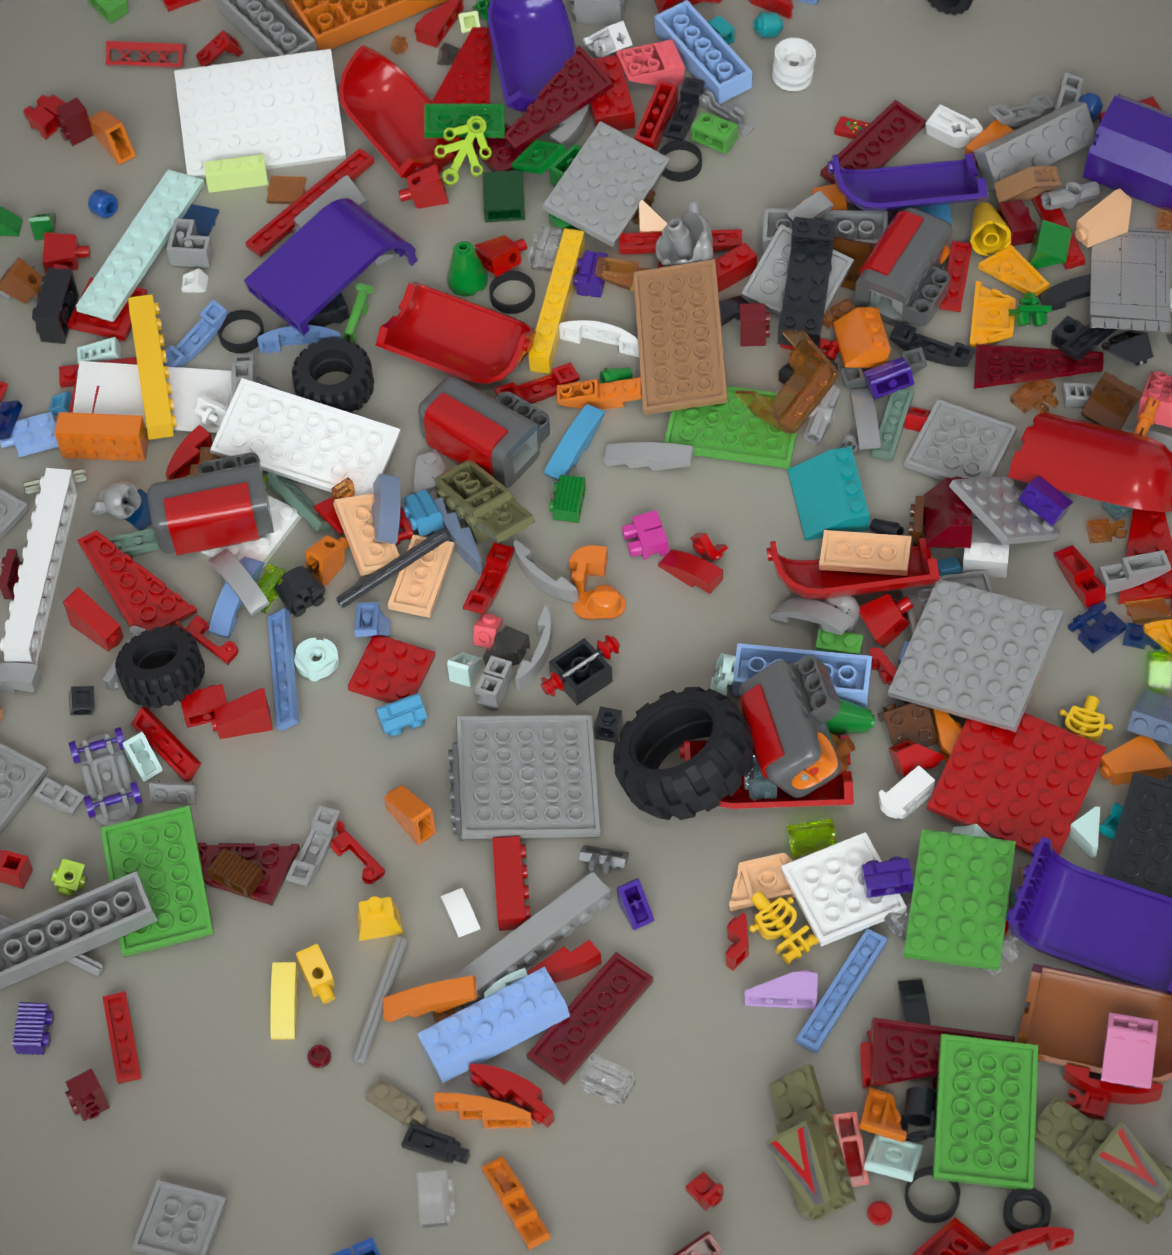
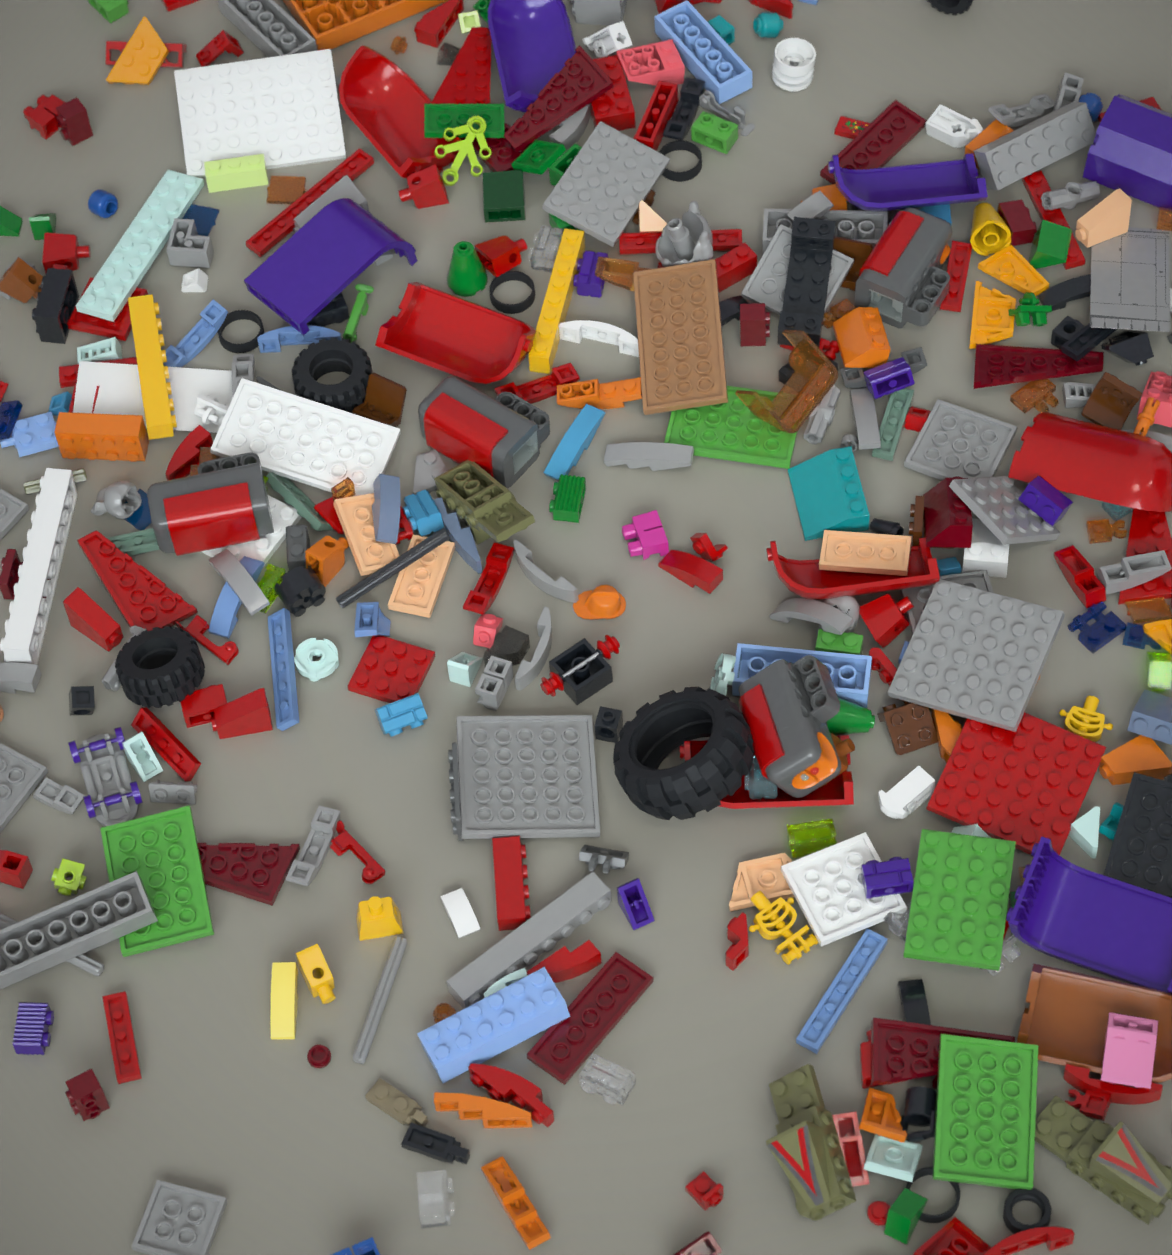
(112, 136): orange slope -> none
(140, 57): none -> light orange wing
(236, 872): reddish brown brick -> none
(296, 544): none -> dark grey brick
(383, 401): none -> reddish brown bracket
(411, 814): orange slope -> none
(430, 997): orange slope -> none
(588, 561): orange brick -> none
(615, 374): green cone -> none
(787, 991): lavender slope -> none
(904, 1215): none -> green slope
(909, 755): red slope -> none
(934, 351): black slope -> none
(1027, 183): medium nougat window -> none

